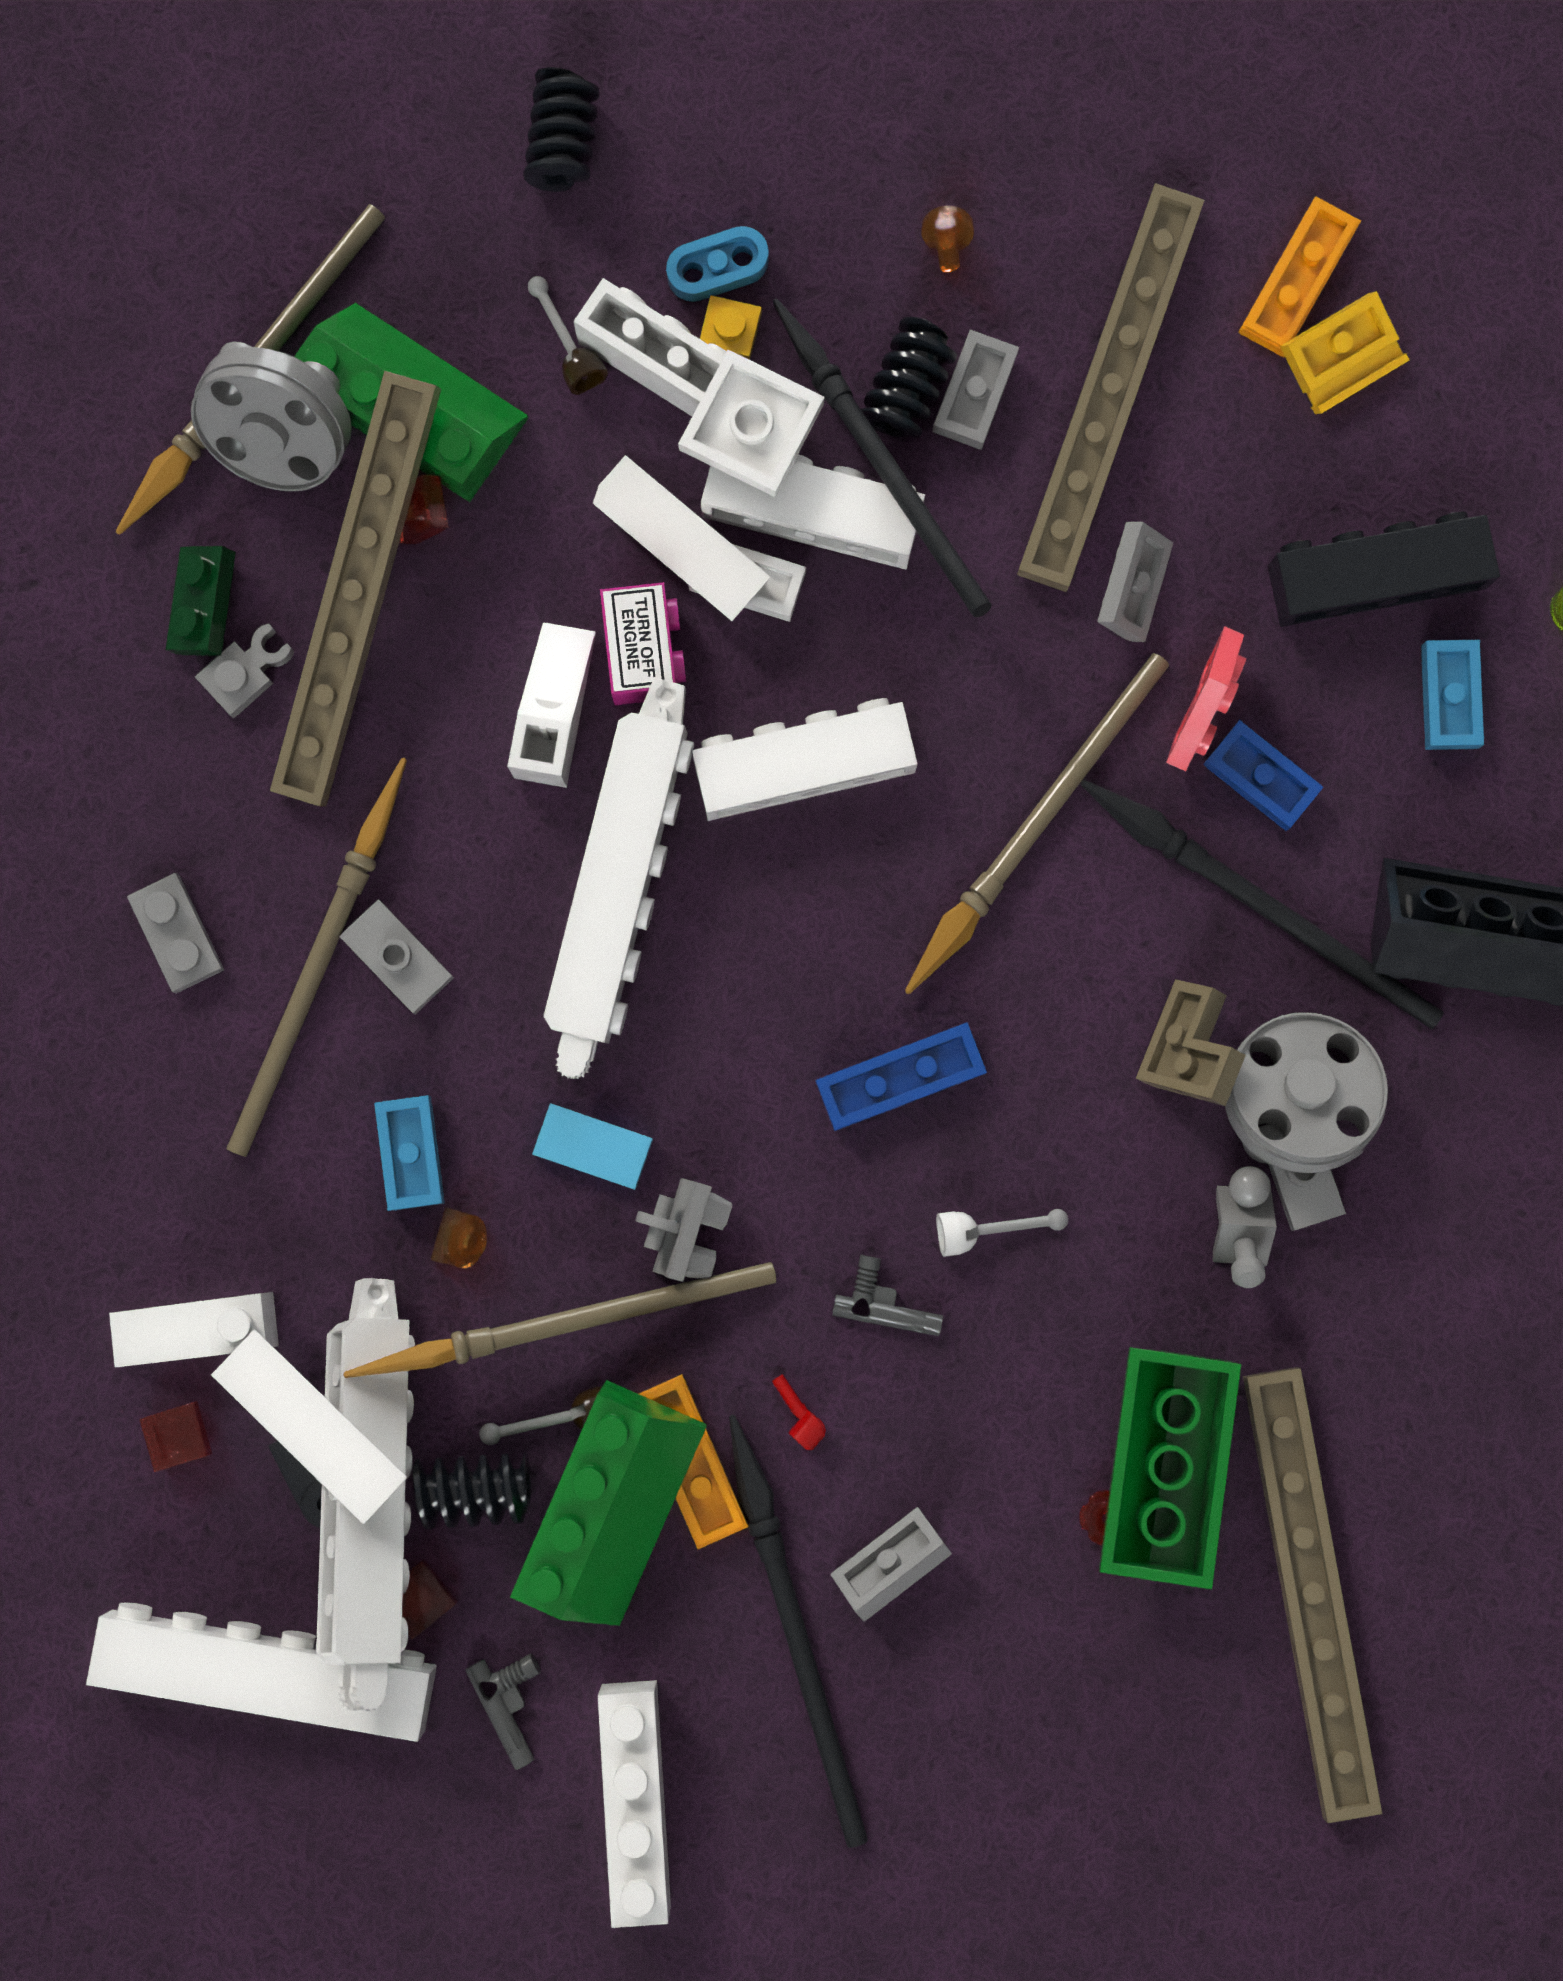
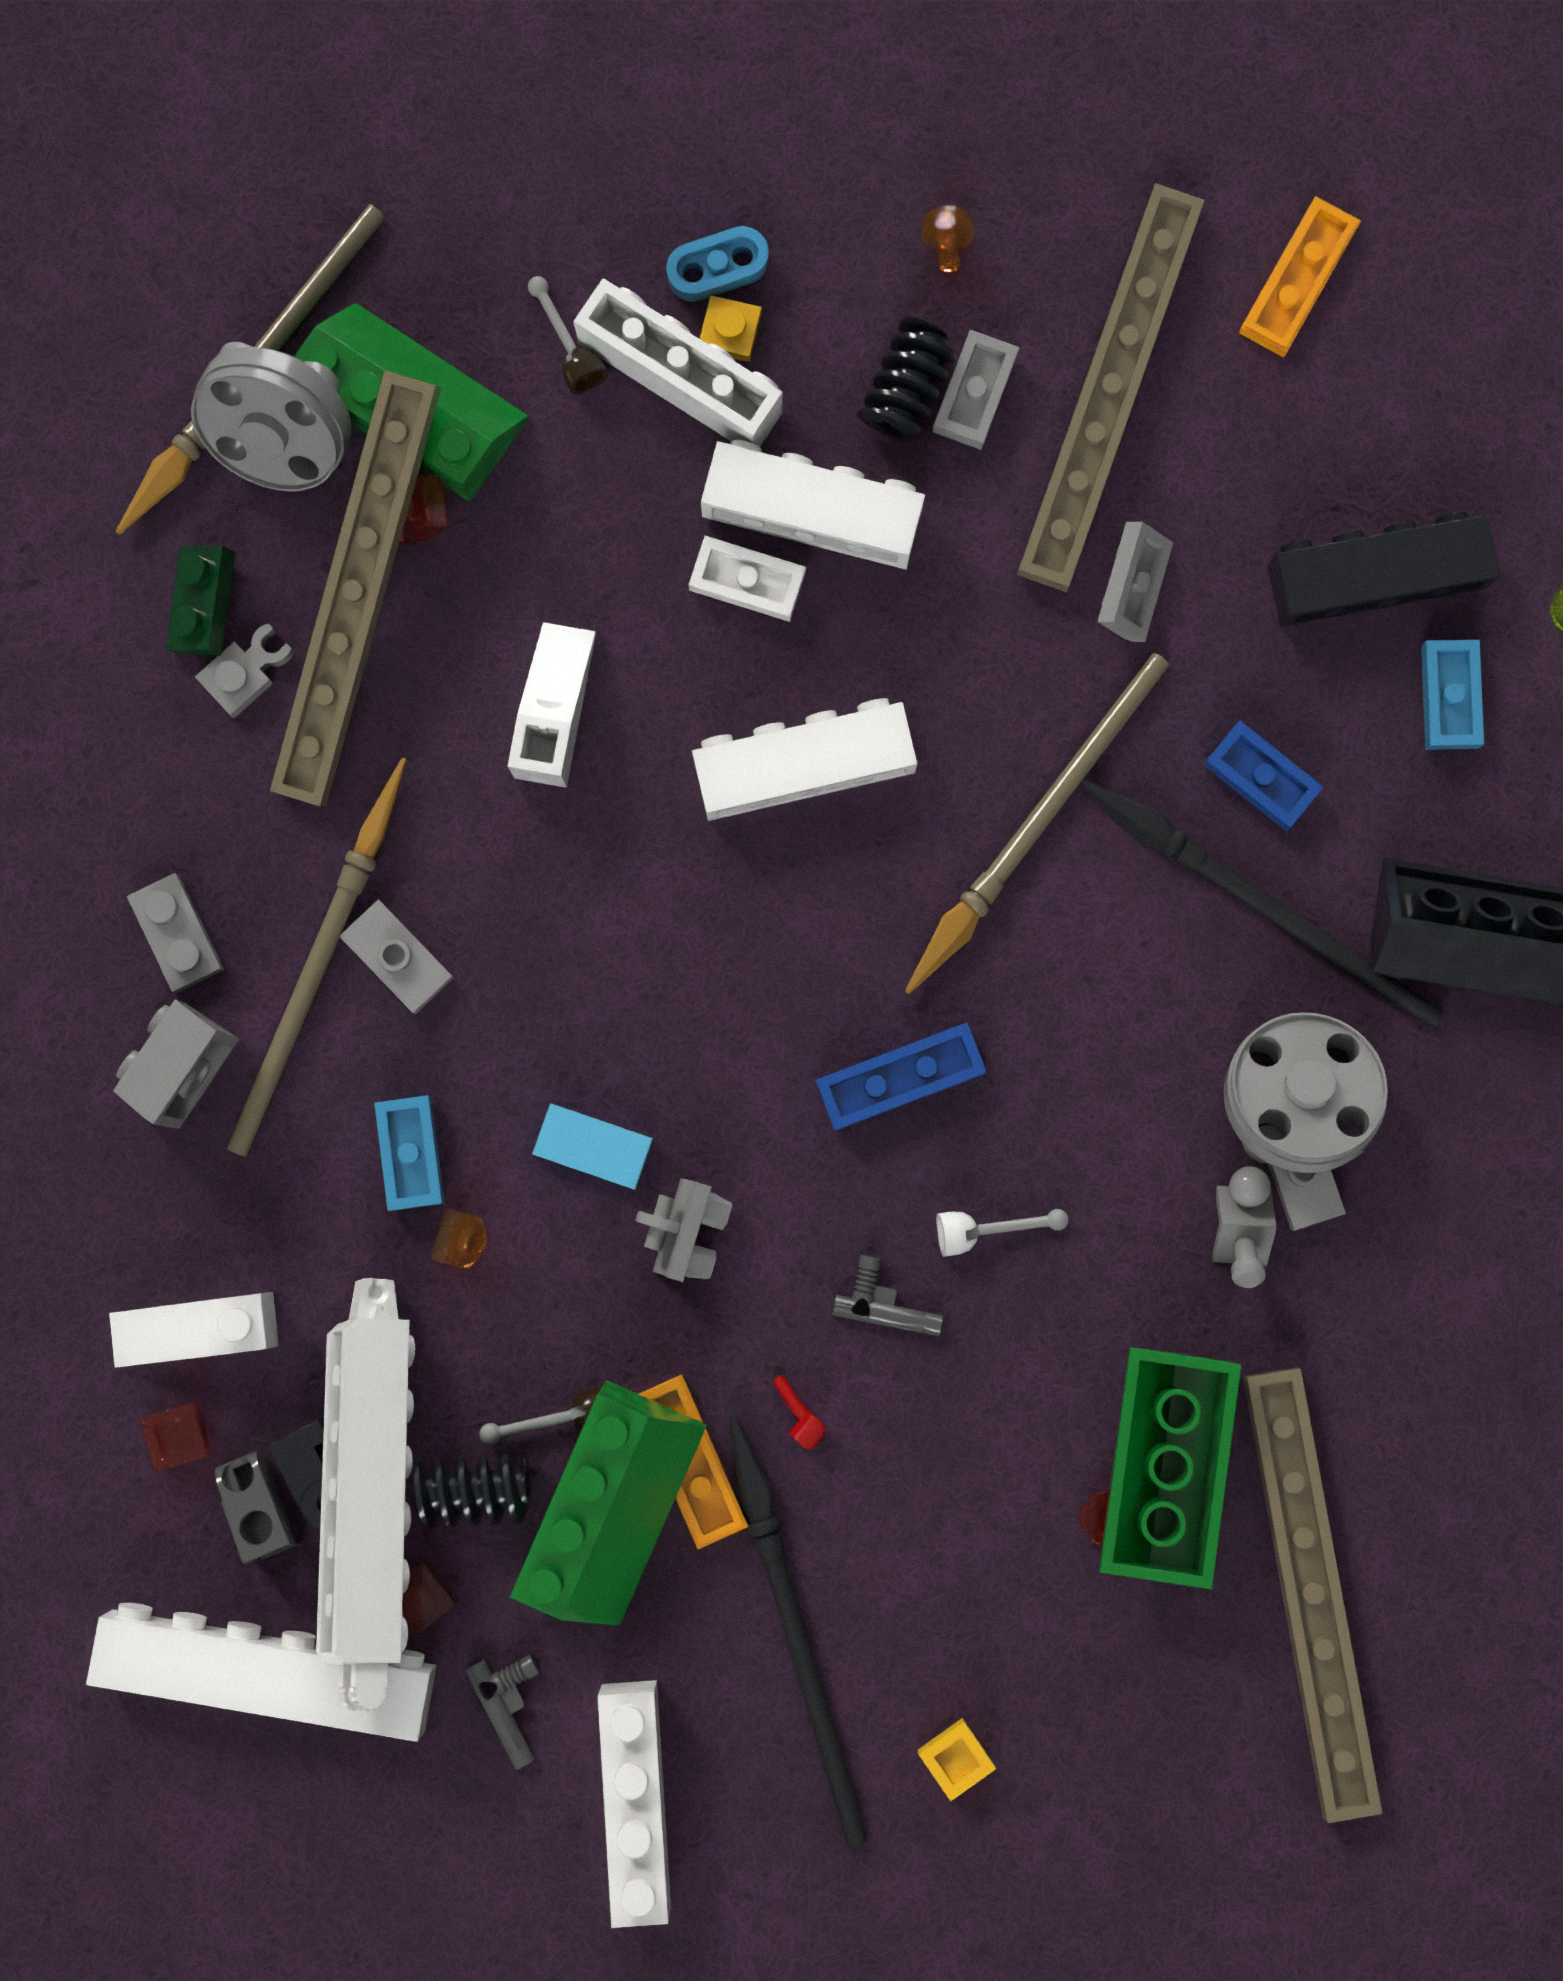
(174, 1064): none -> light grey slope
(254, 1508): none -> dark grey leg
(309, 1426): white sticker -> none
(486, 1340): dark tan piece -> none
(560, 129): black piece -> none
(616, 877): white hinge -> none
(639, 640): brick -> none
(679, 538): white sticker -> none
(751, 423): white tile -> none
(830, 383): black piece -> none
(890, 1564): light grey plate -> none
(956, 1759): none -> yellow plate
(1179, 1050): dark tan plate -> none
(1214, 693): coral plate -> none
(1344, 352): yellow plate -> none

